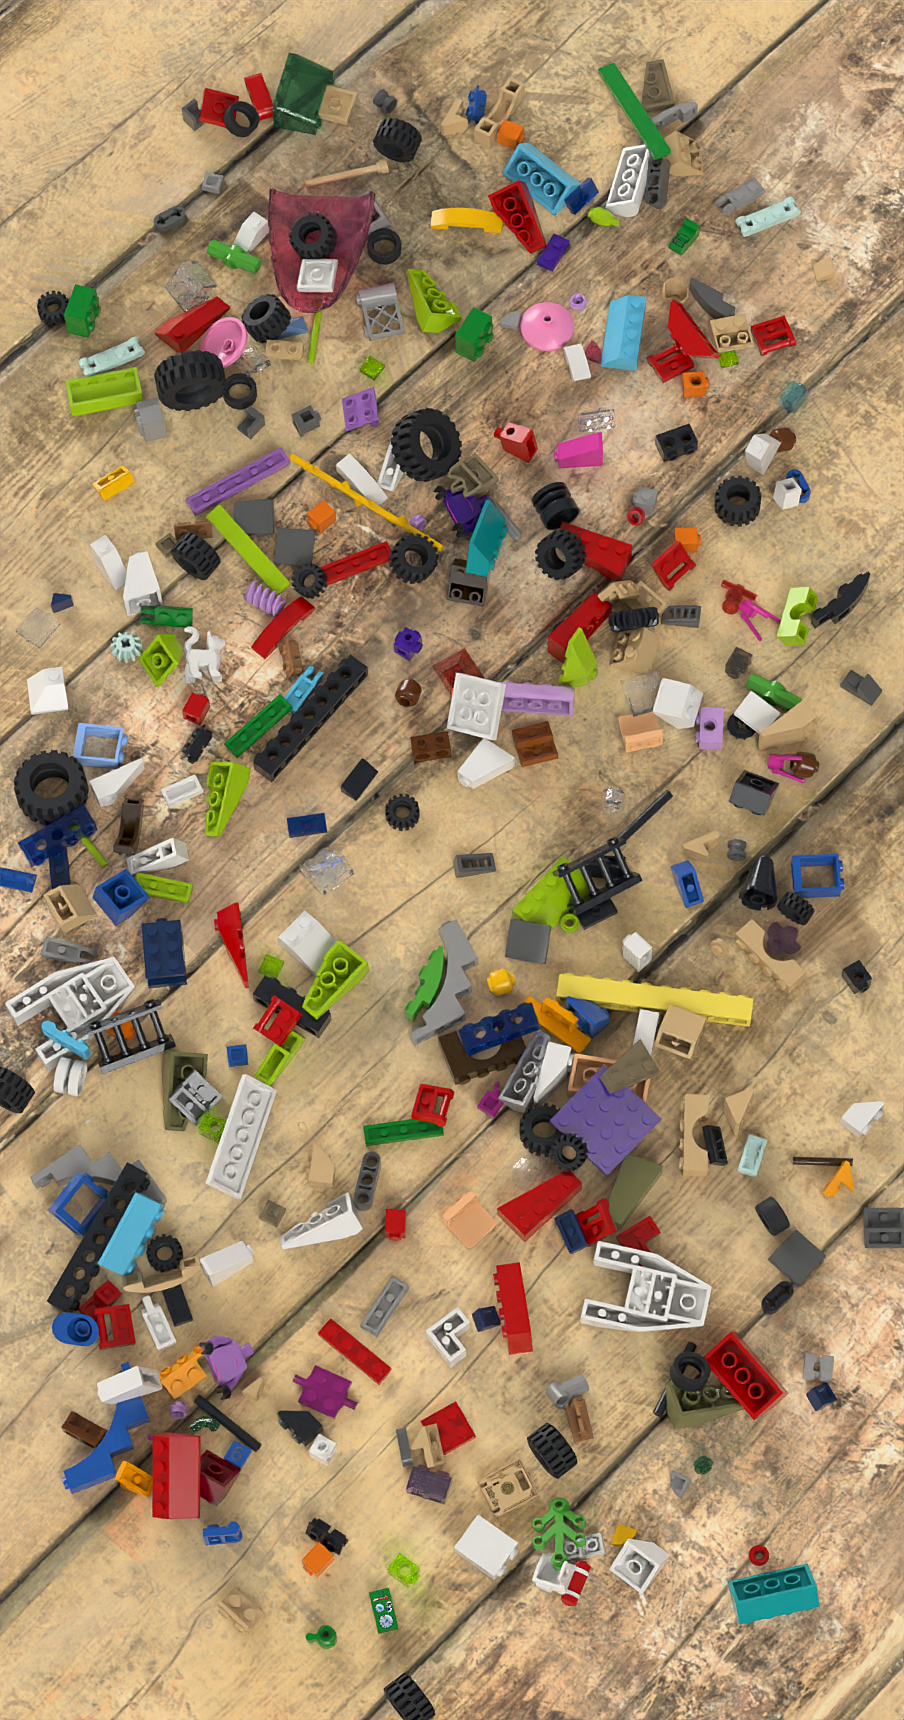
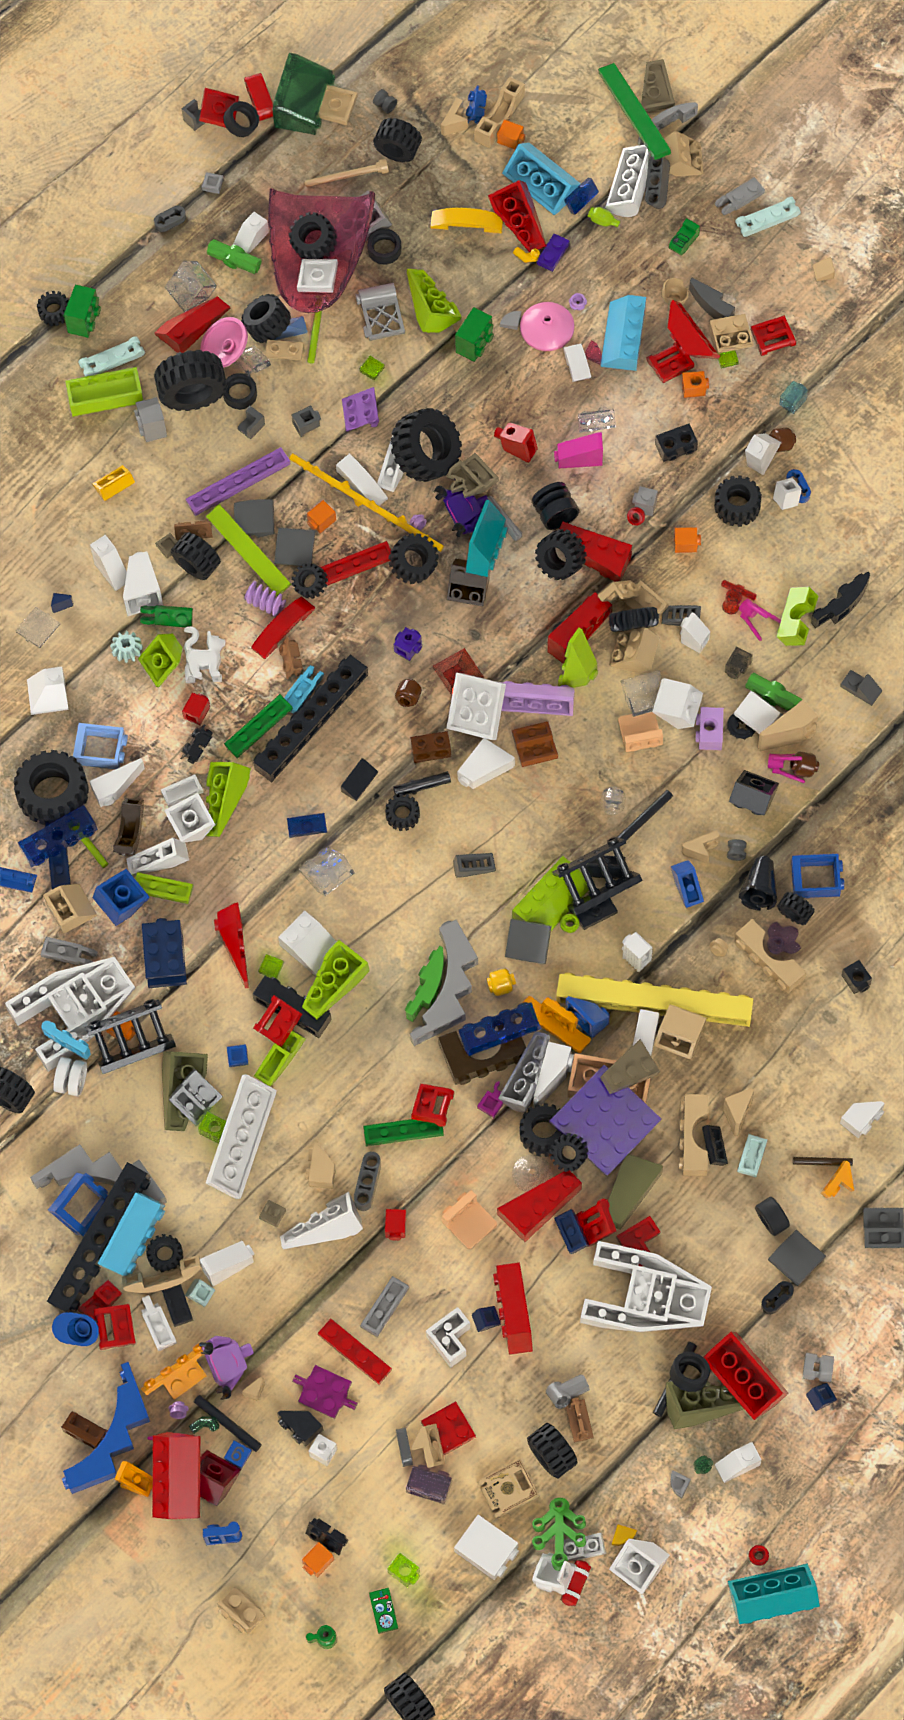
(129, 1385): white slope -> none
(190, 819): none -> white slope
(200, 1292): none -> light aqua slope
(415, 786): none -> black pin
(527, 257): none -> yellow arm
(669, 561): red plate -> none
(694, 633): none -> white slope
(738, 1462): none -> white slope

